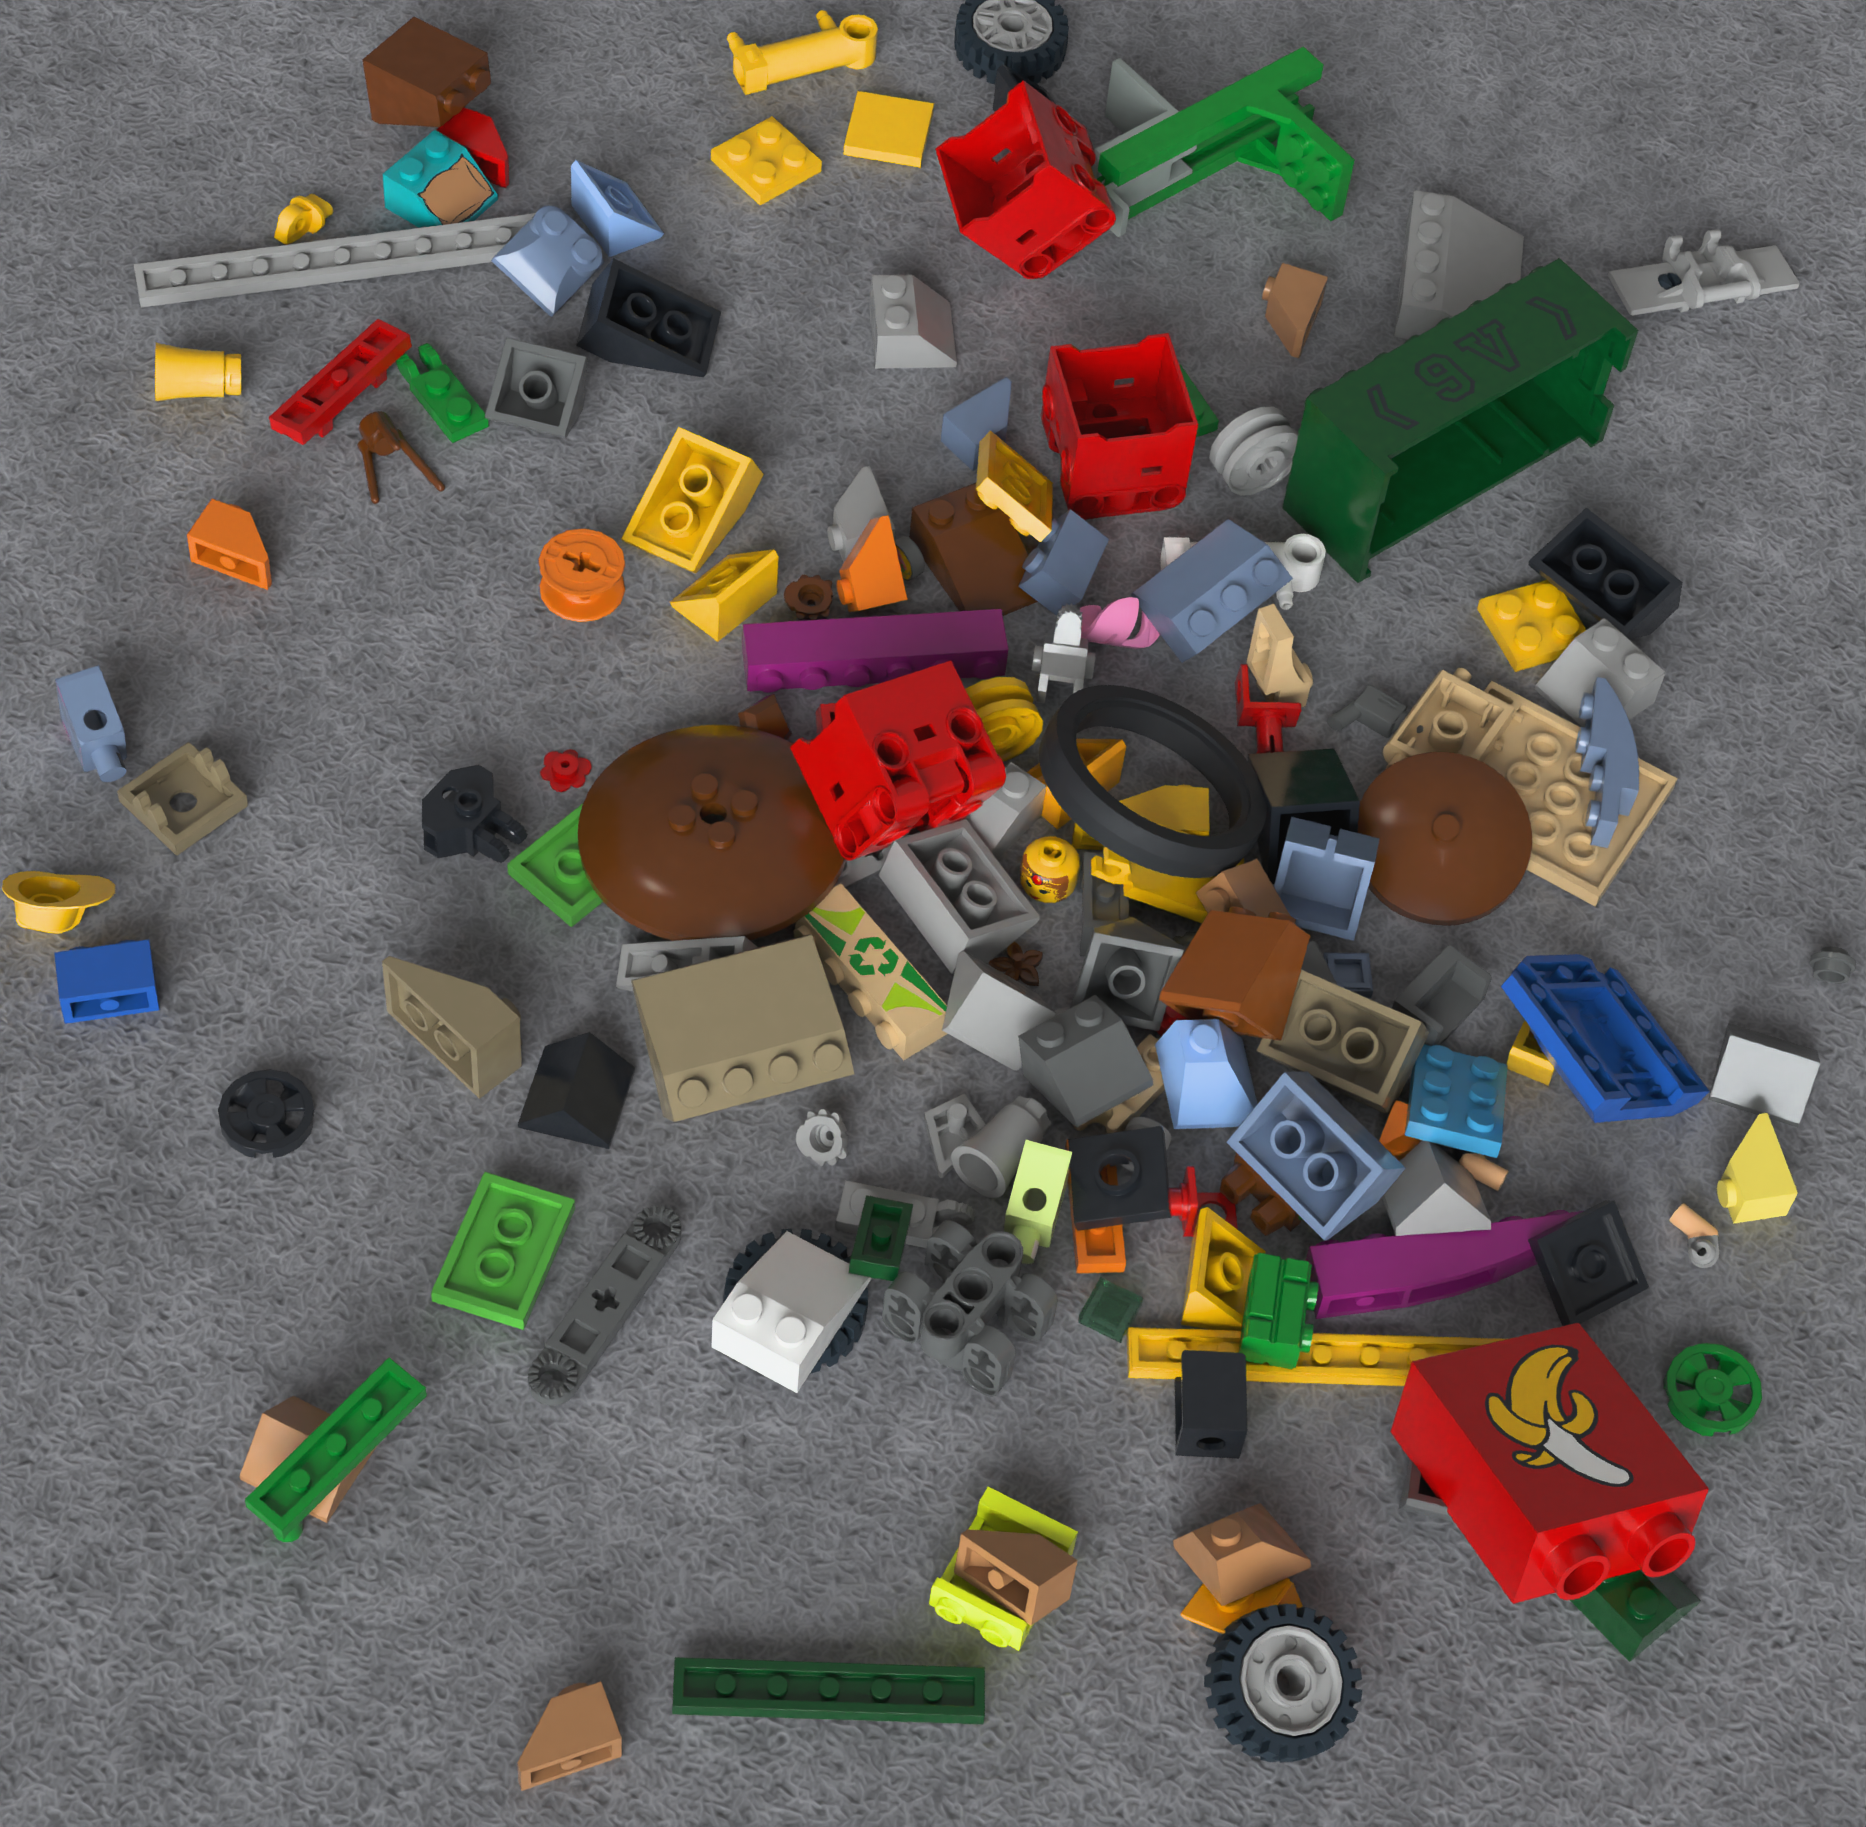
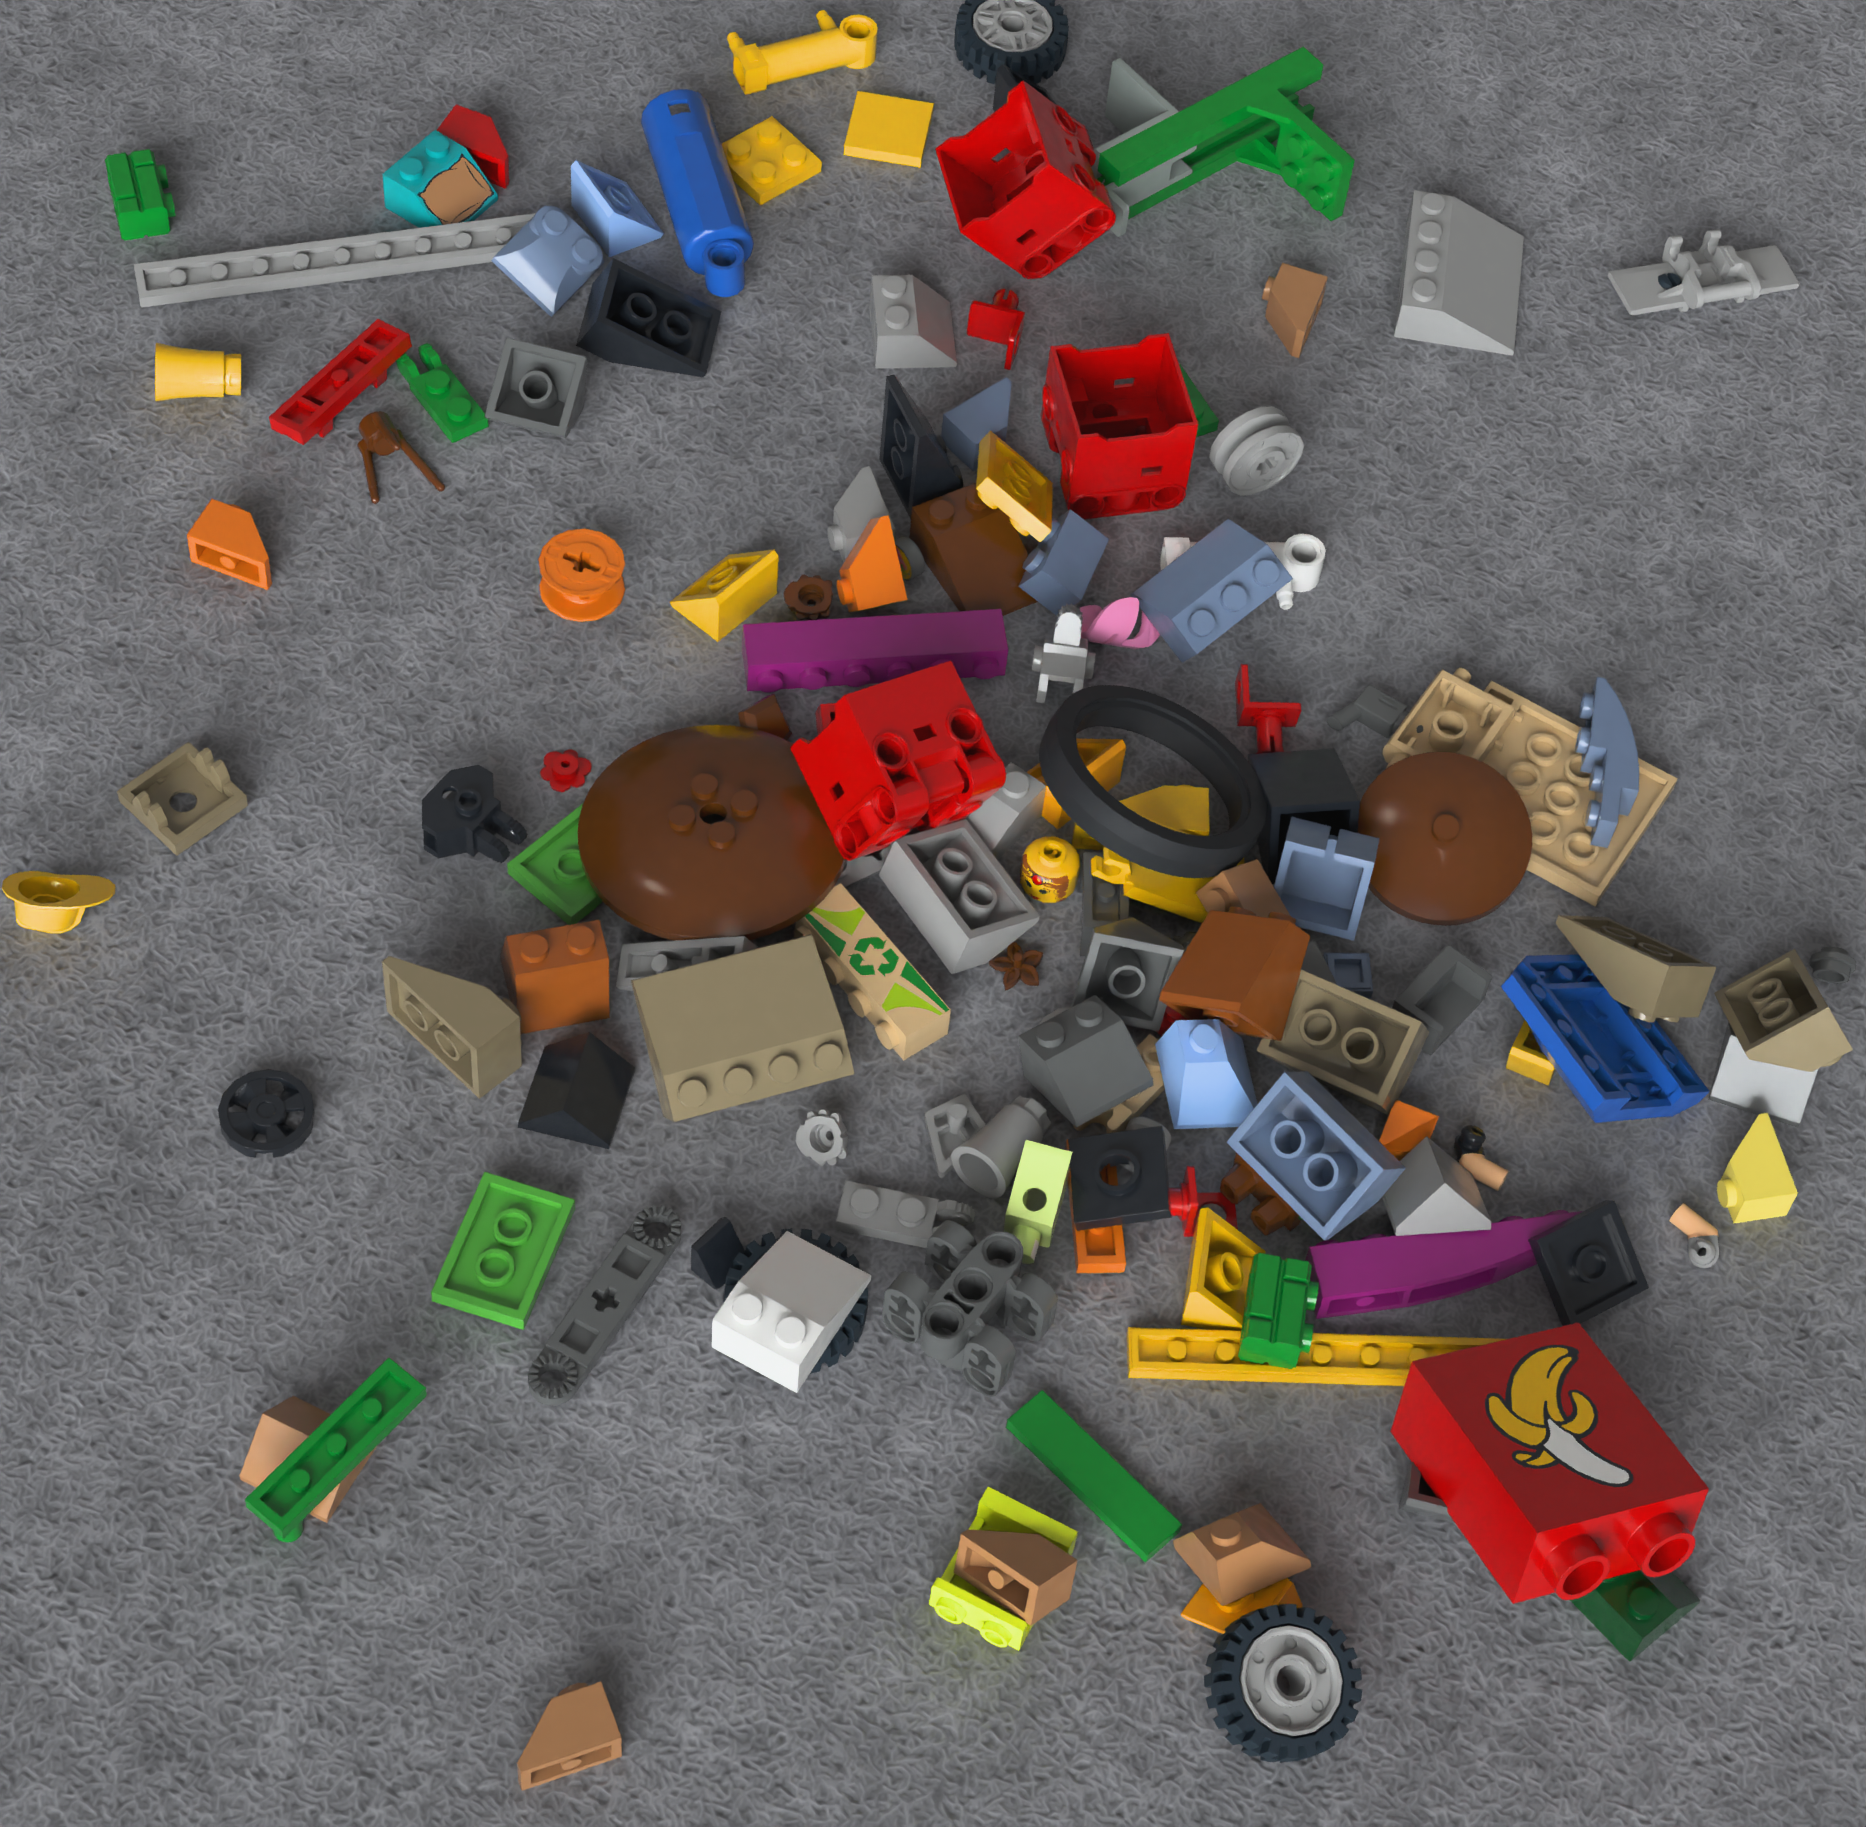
(92, 723): sand blue torso -> none
(106, 981): blue brick -> none
(138, 194): none -> green brick
(302, 216): yellow piece -> none
(423, 76): reddish brown slope -> none
(557, 975): none -> dark orange slope
(692, 500): yellow slope -> none
(699, 190): none -> blue piece
(715, 1253): none -> black slope
(829, 1690): dark green plate -> none
(881, 1238): dark green plate -> none
(912, 452): none -> black slope
(992, 1010): light grey slope -> none
(998, 323): none -> red bracket
(1007, 714): yellow wheel -> none
(1094, 1476): none -> green tile
(1110, 1310): clear green tile -> none
(1211, 1404): black piece -> none
(1274, 661): tan slope -> none
(1455, 413): dark green piece -> none
(1457, 1100): dark azure plate -> none
(1531, 623): yellow plate -> none
(1604, 654): light grey slope -> none
(1609, 576): black slope -> none
(1639, 969): none -> dark tan slope
(1711, 1389): green piece -> none
(1783, 1017): none -> dark tan slope

